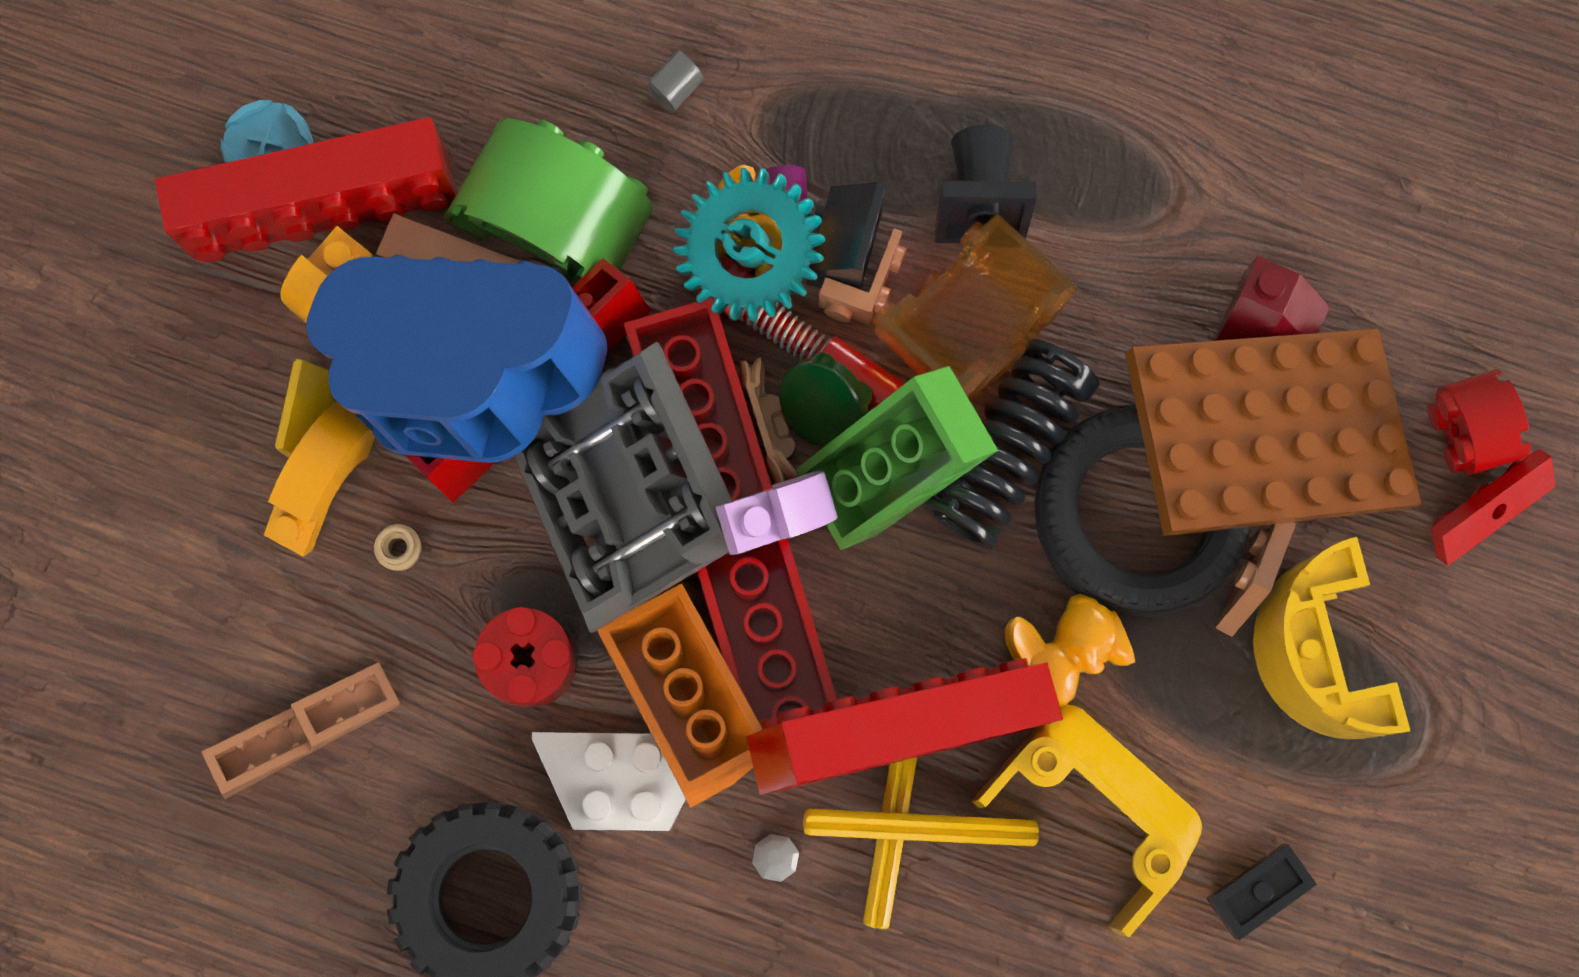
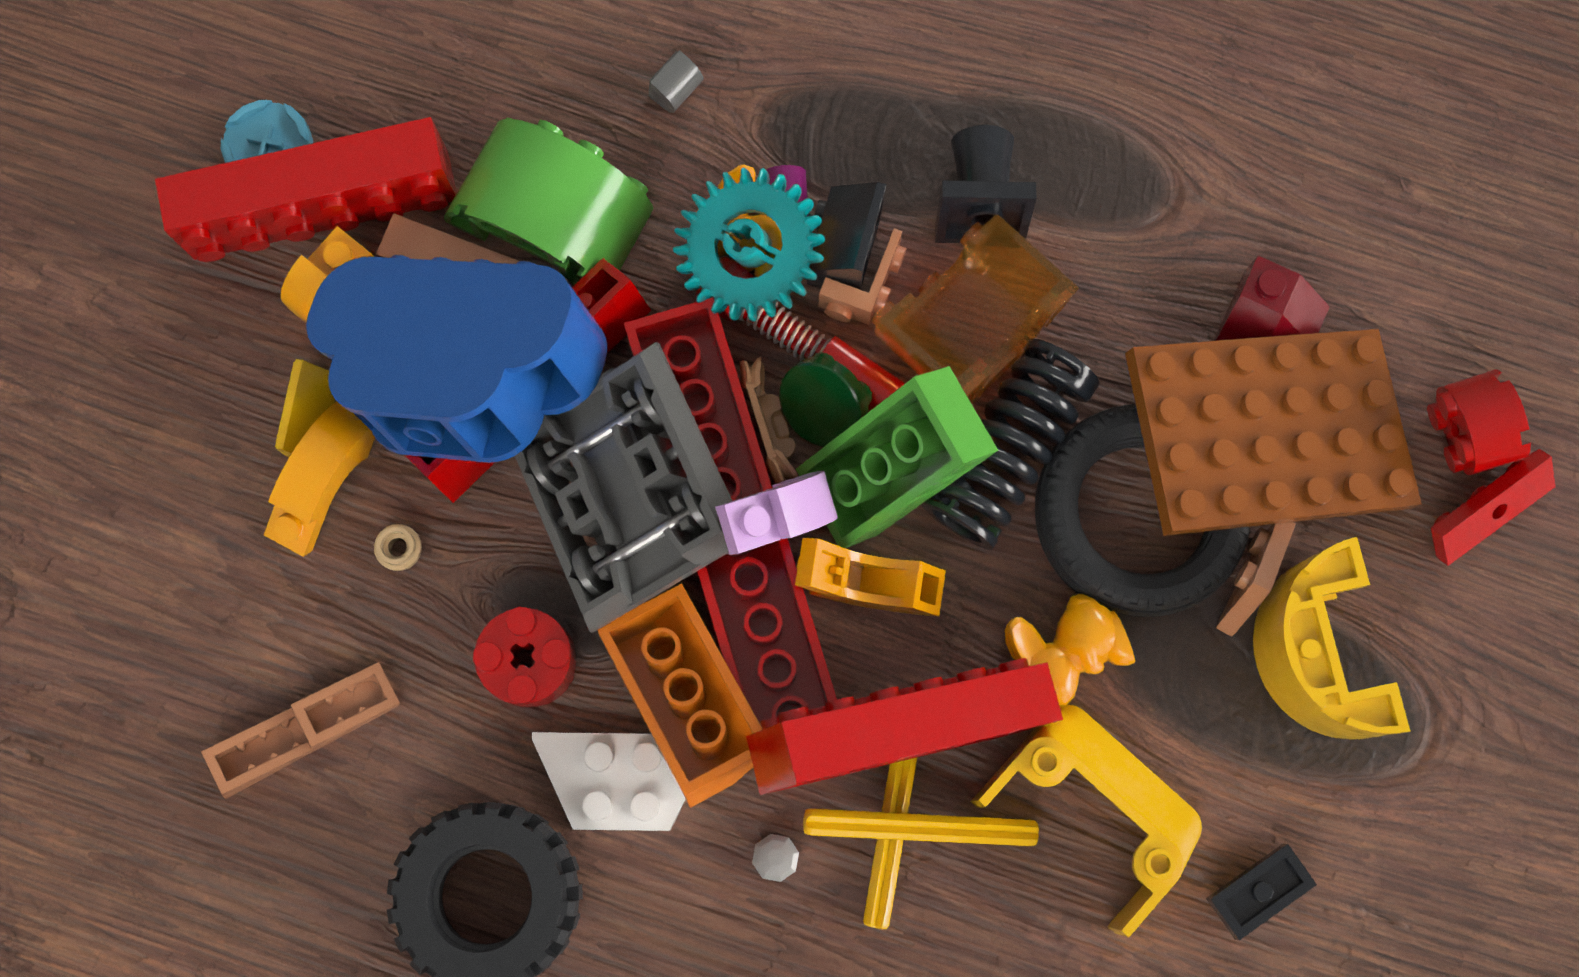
(869, 579): none -> light orange arch

